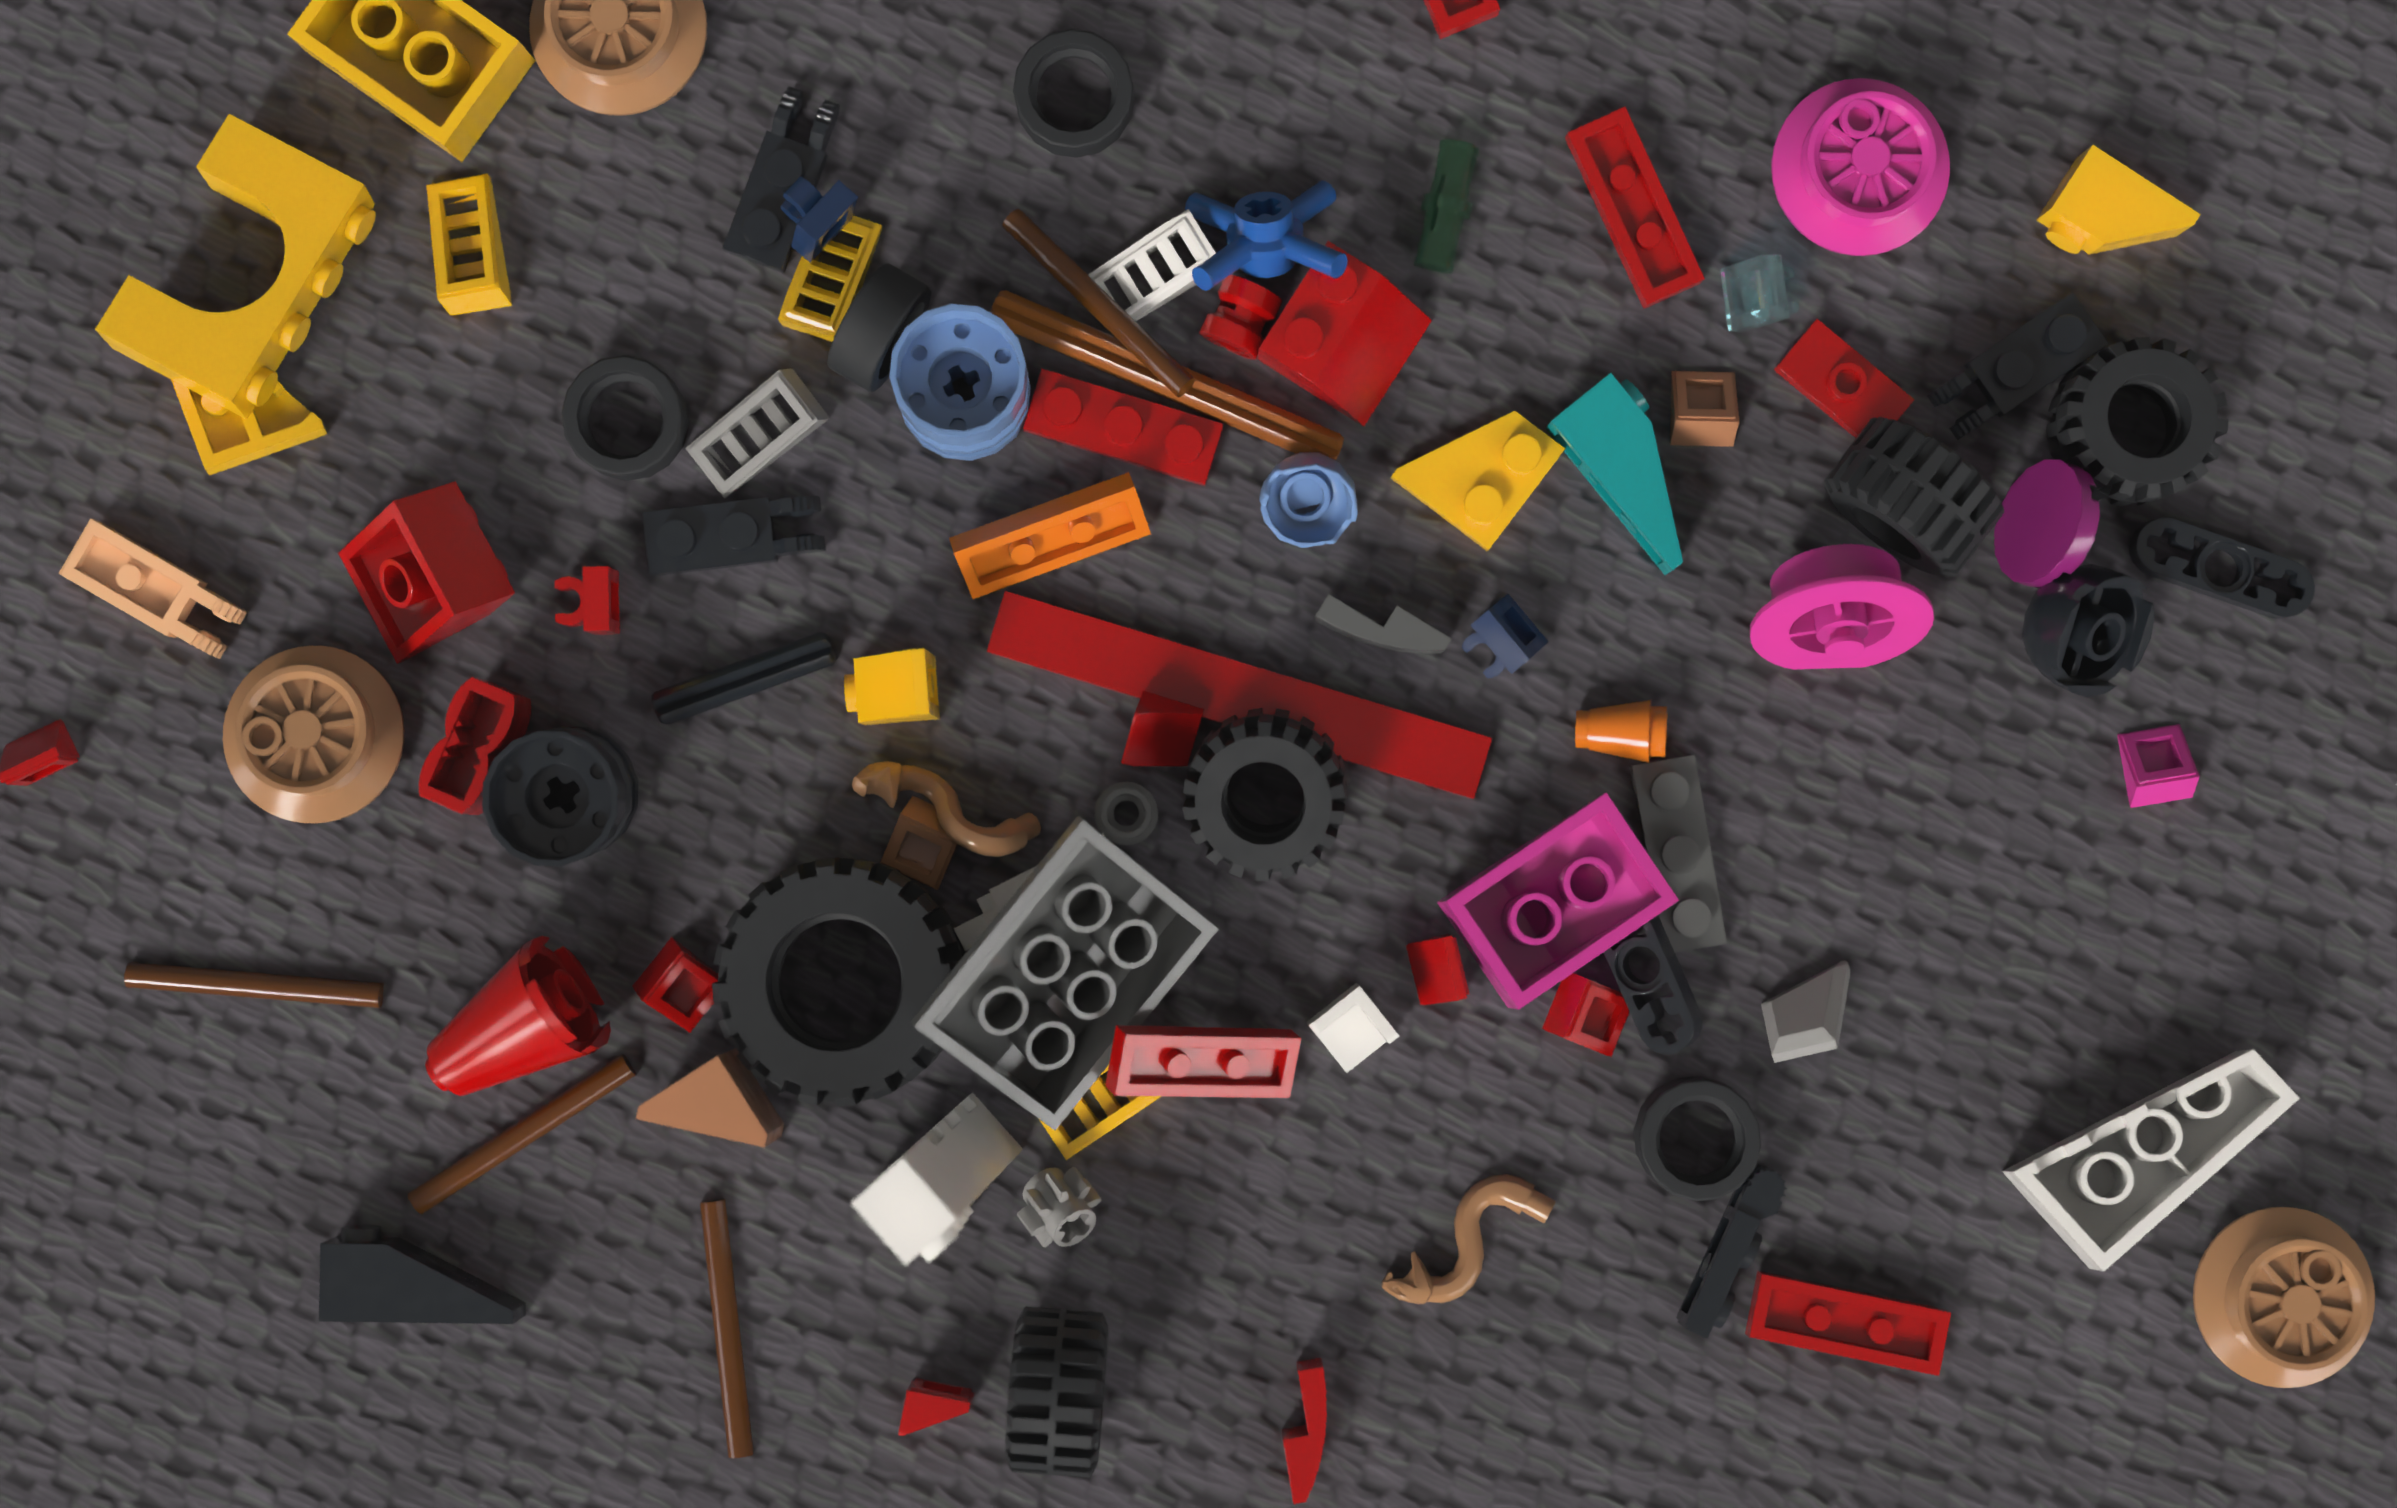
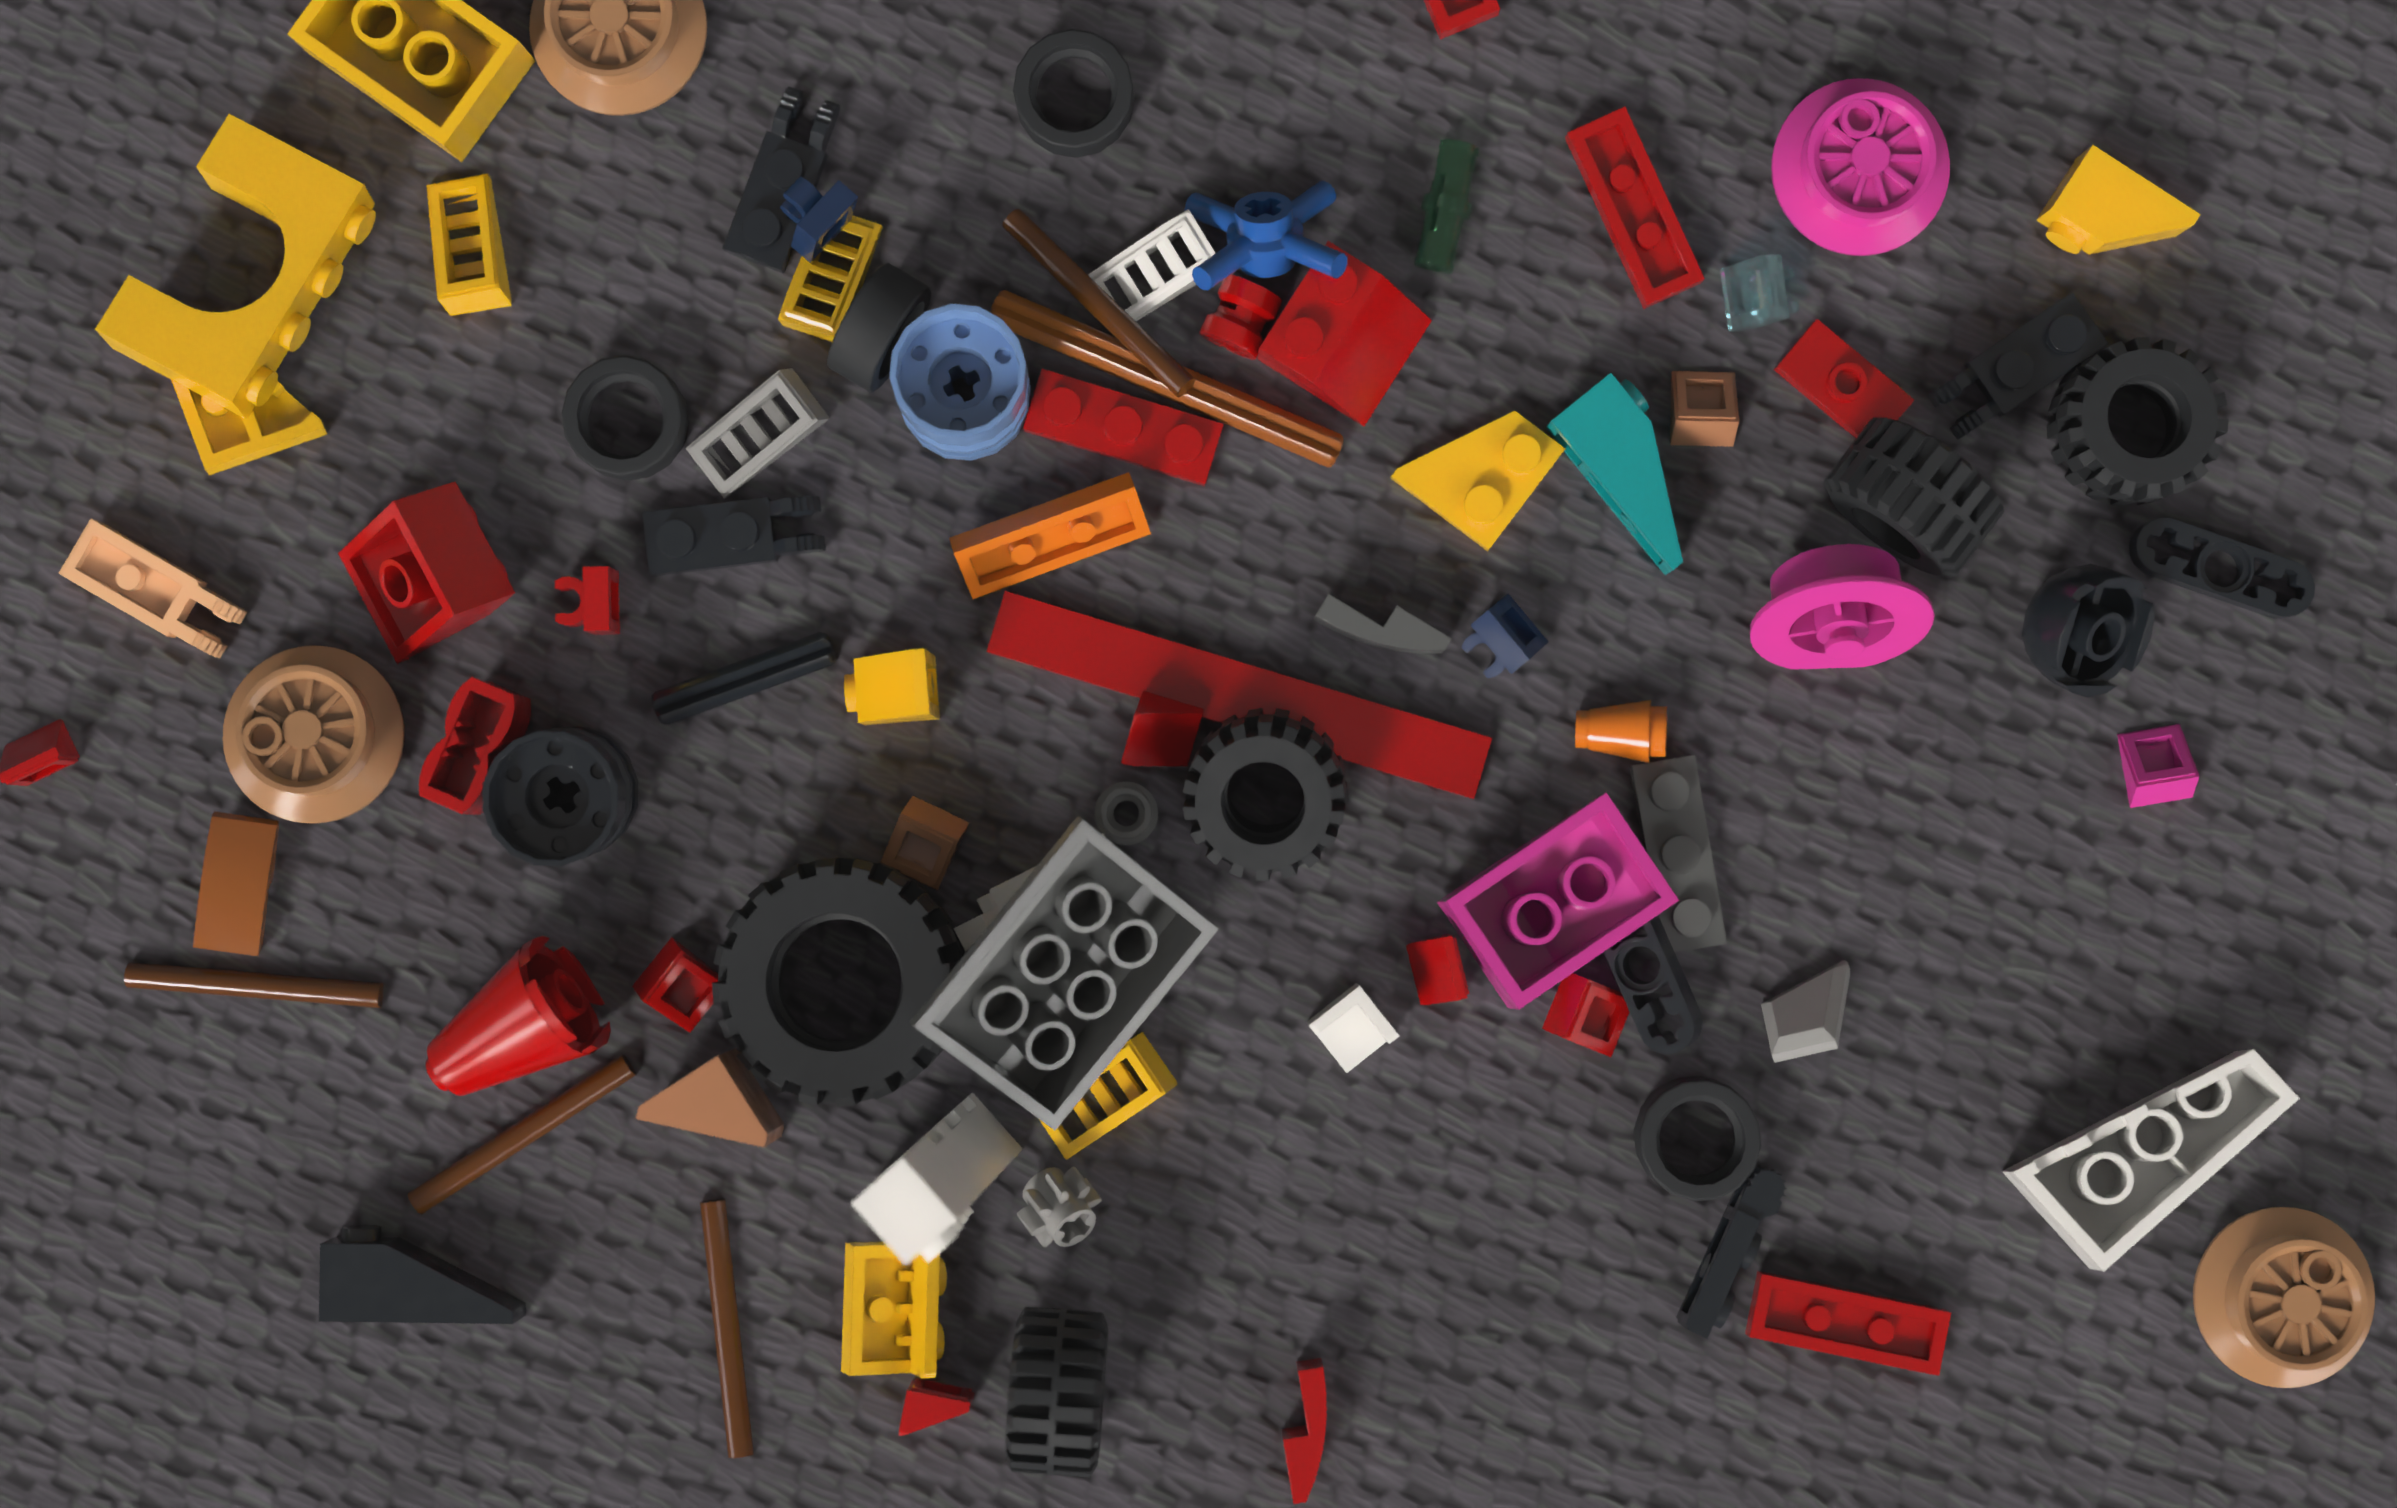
(235, 883): none -> dark orange slope
(890, 778): medium nougat animal -> none
(891, 1312): none -> yellow bracket
(1202, 1061): plate -> none
(1304, 482): medium blue hair -> none
(1499, 1190): medium nougat animal -> none
(2046, 523): magenta tile -> none

